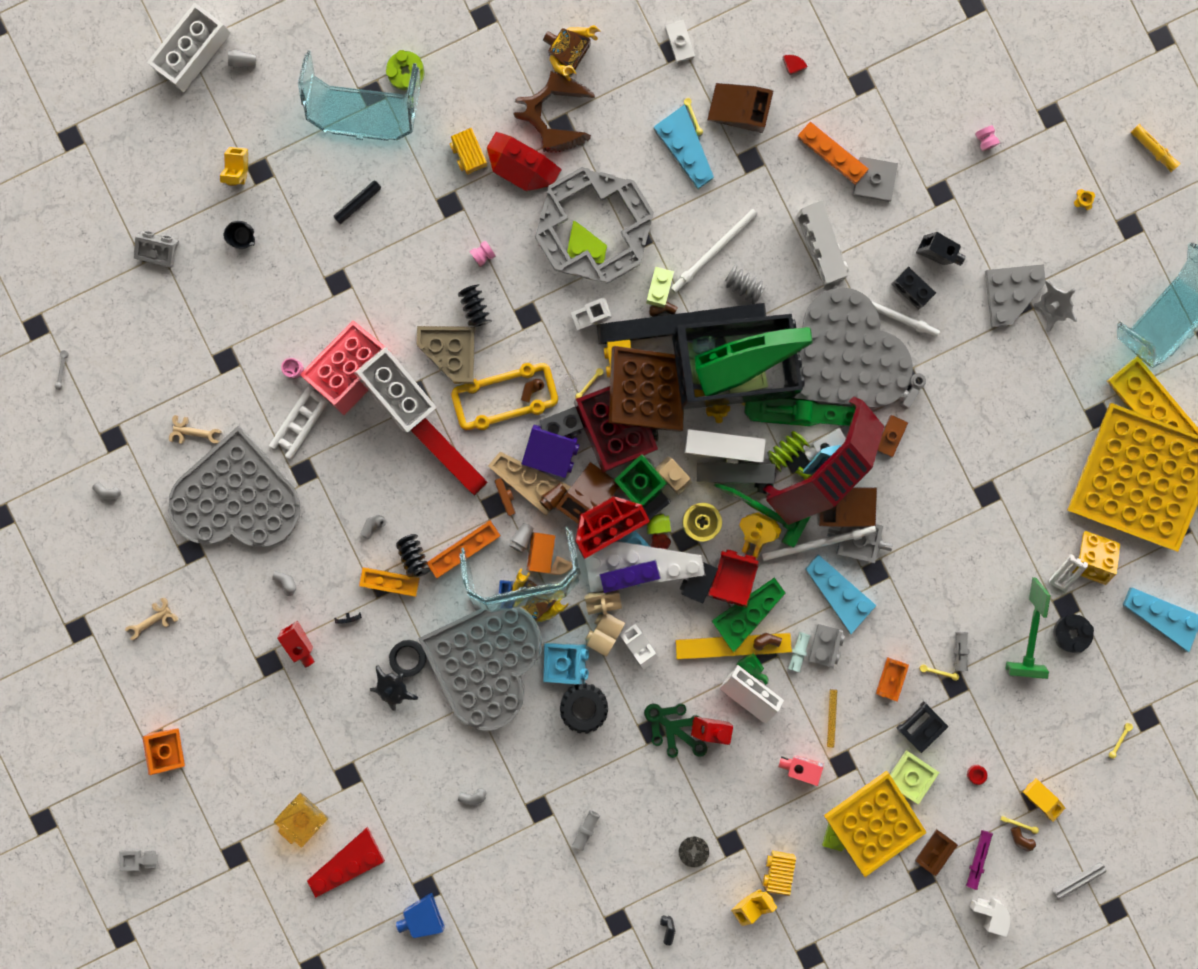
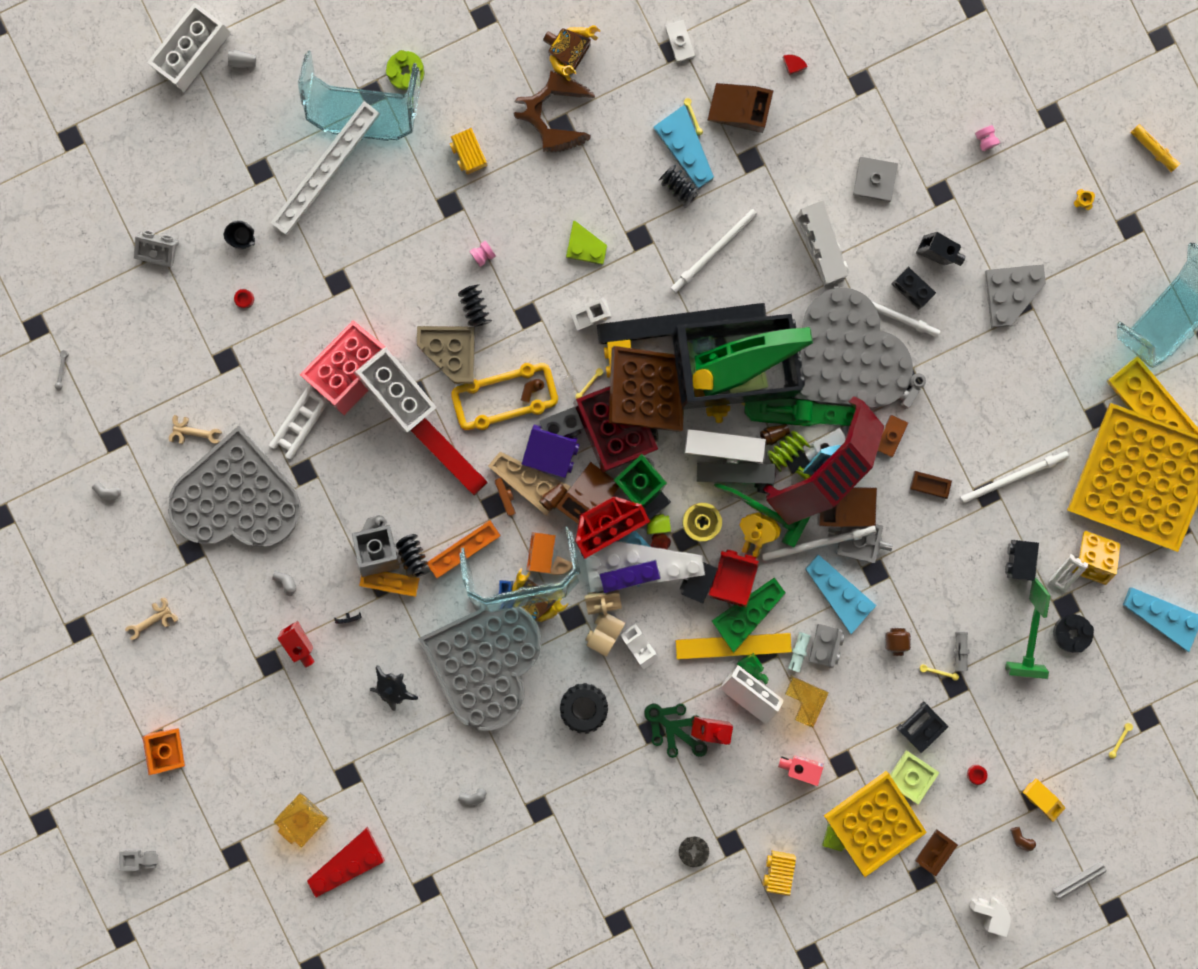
(235, 166): yellow brick -> none
(244, 298): none -> red tile
(290, 365): bright pink wheel -> none
(325, 168): none -> white plate
(357, 202): black axle -> none
(375, 551): none -> dark grey brick
(393, 660): black tyre -> none
(422, 918): blue torso -> none
(521, 163): red wedge -> none
(521, 538): light grey cone -> none
(565, 663): medium azure plate -> none
(584, 264): light grey plate -> none
(586, 830): light grey pin -> none
(659, 287): yellowish green plate -> none
(669, 308): reddish brown arm -> none
(670, 929): black arm -> none
(673, 475): tan torso -> none
(679, 186): none -> black piece
(703, 379): none -> yellow tile
(744, 284): light grey piece -> none
(753, 906): yellow brick -> none
(765, 639): reddish brown arm -> none
(774, 433): none -> reddish brown cone
(811, 698): none -> clear yellow panel
(832, 153): orange plate -> none
(832, 718): clear yellow bar -> none
(892, 679): orange hinge -> none
(898, 641): none -> reddish brown head
(930, 484): none -> reddish brown tile
(979, 860): magenta pin -> none
(1022, 560): none -> black brick
(1034, 830): light yellow hinge -> none
(1048, 462): none -> white bar
(1056, 305): light grey piece -> none

